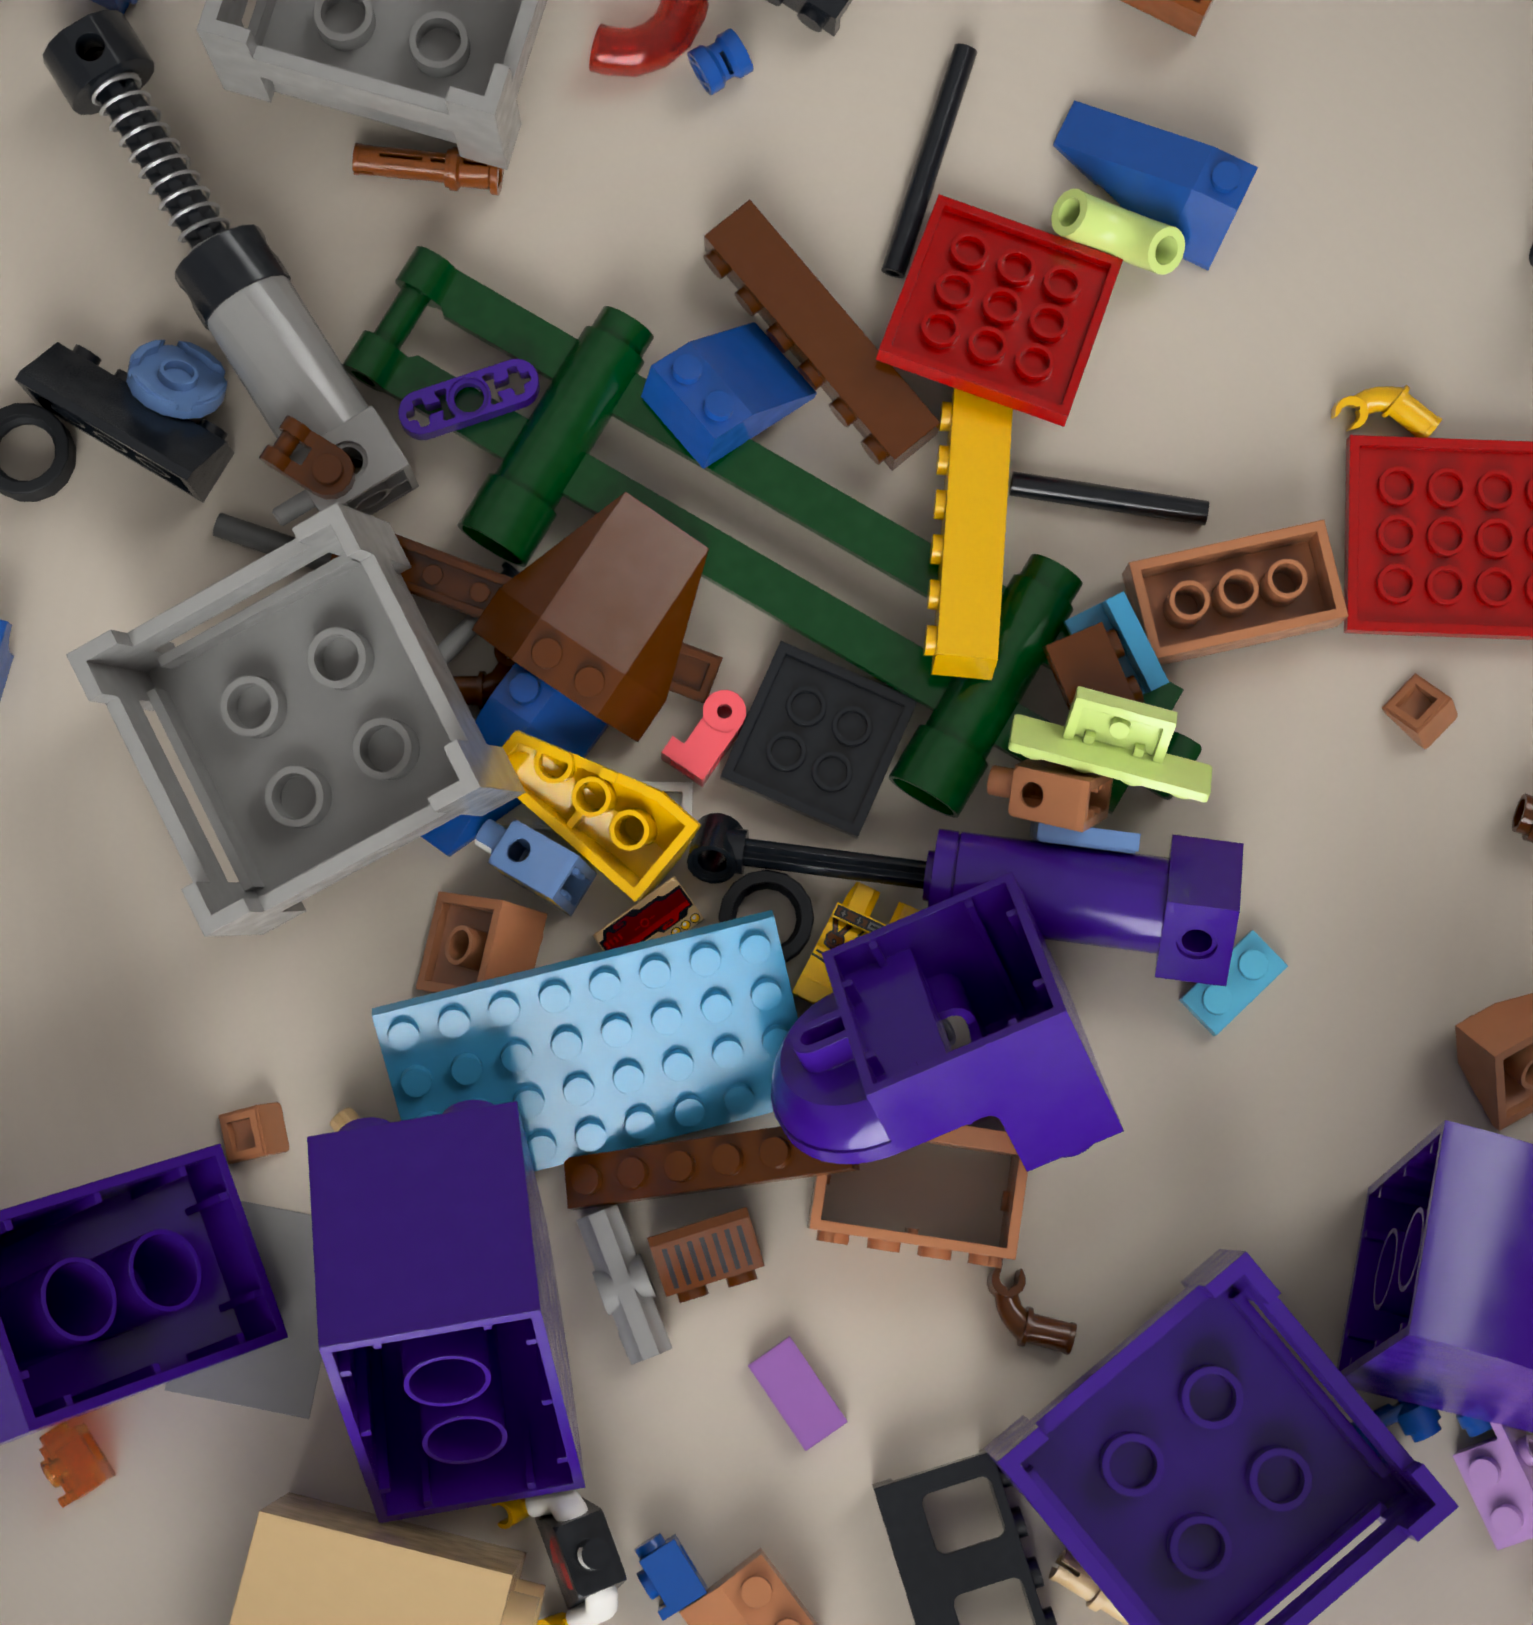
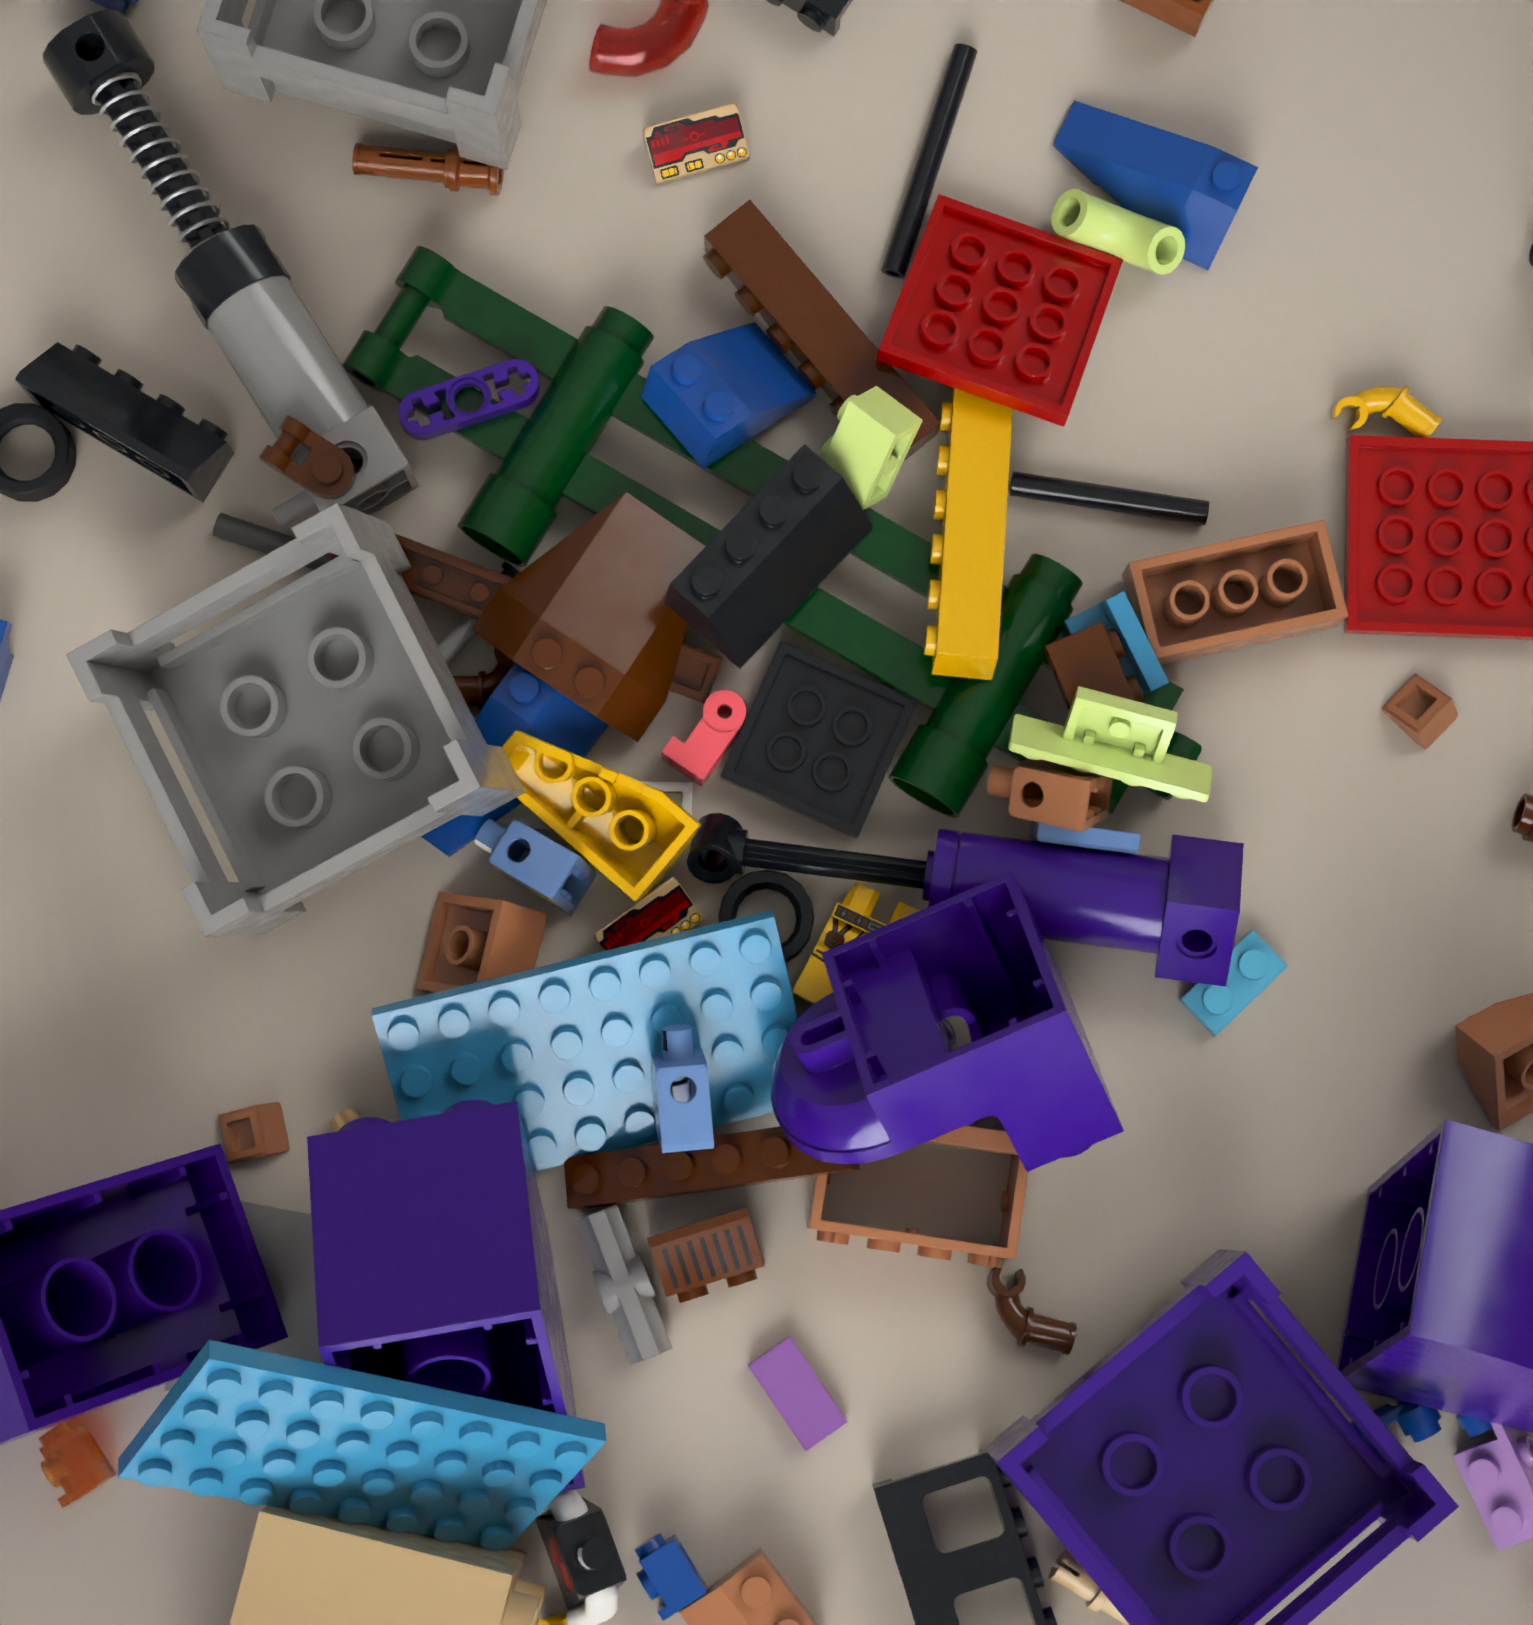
(176, 379): medium blue tile -> none
(358, 1447): none -> dark azure plate
(681, 1109): none -> medium blue torso
(696, 143): none -> slope
(720, 61): blue wheel -> none
(770, 557): none -> black slope
(870, 443): none -> yellowish green brick

